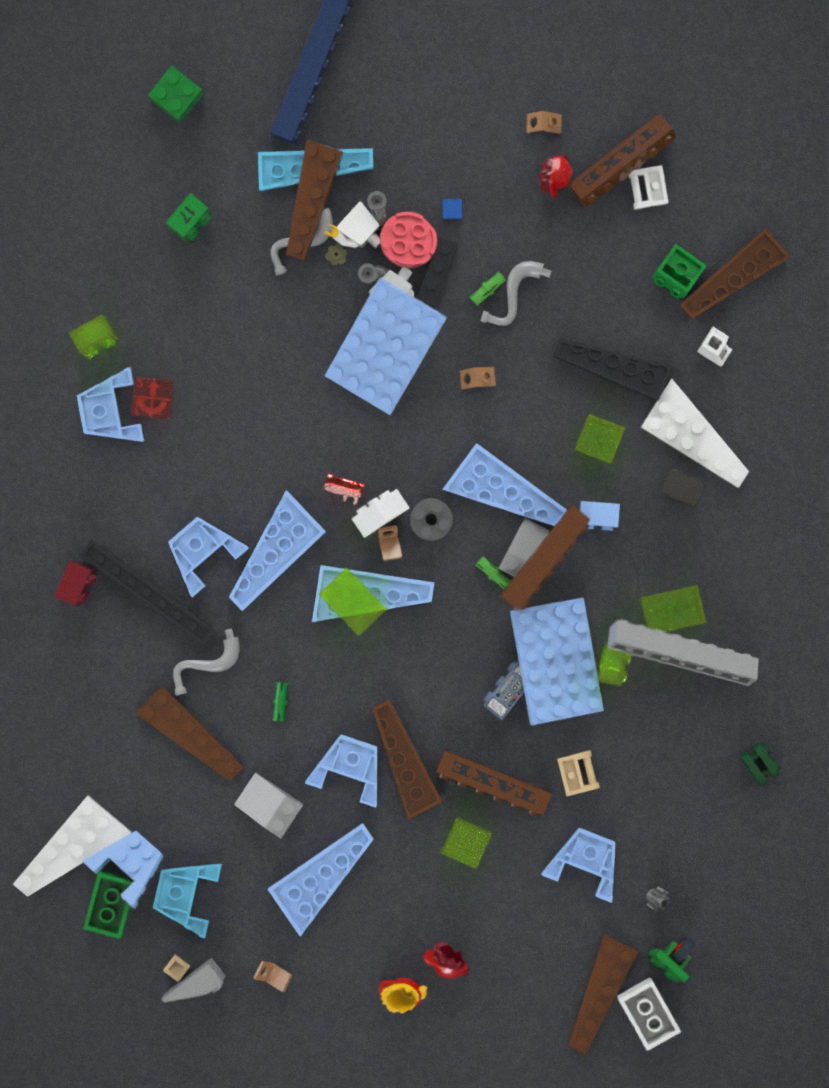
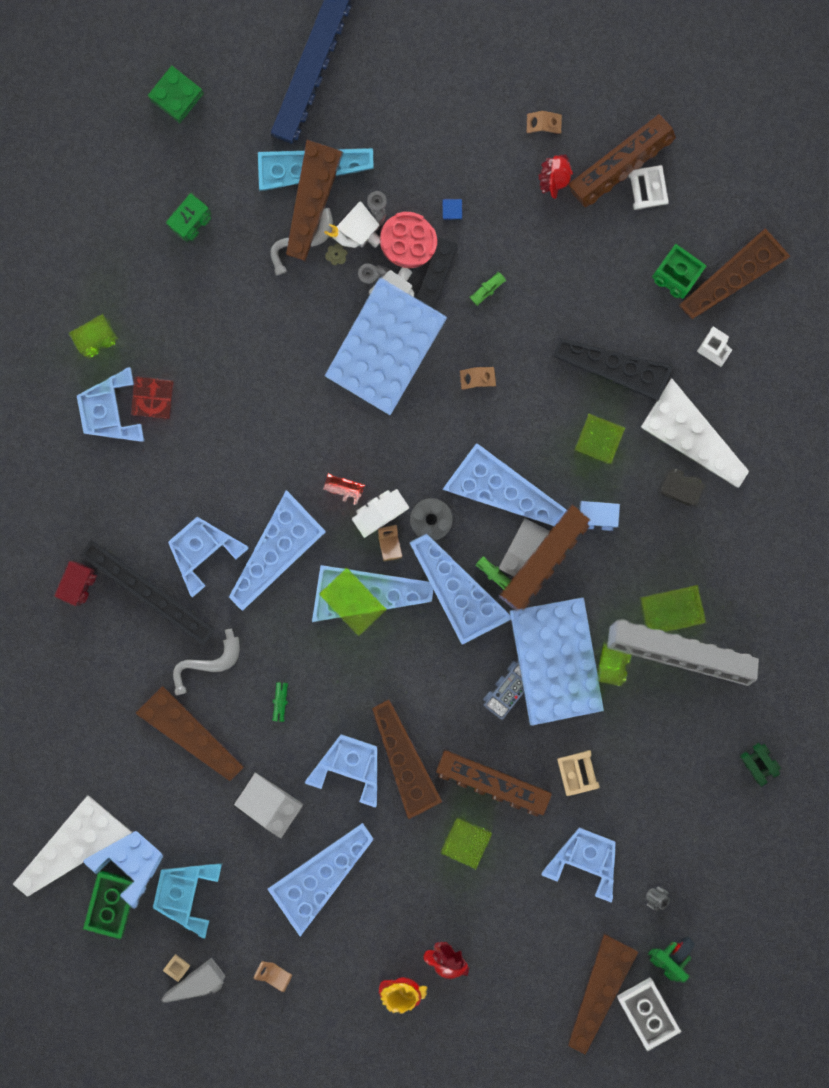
(462, 598): none -> light blue wing
(519, 272): light grey animal -> none

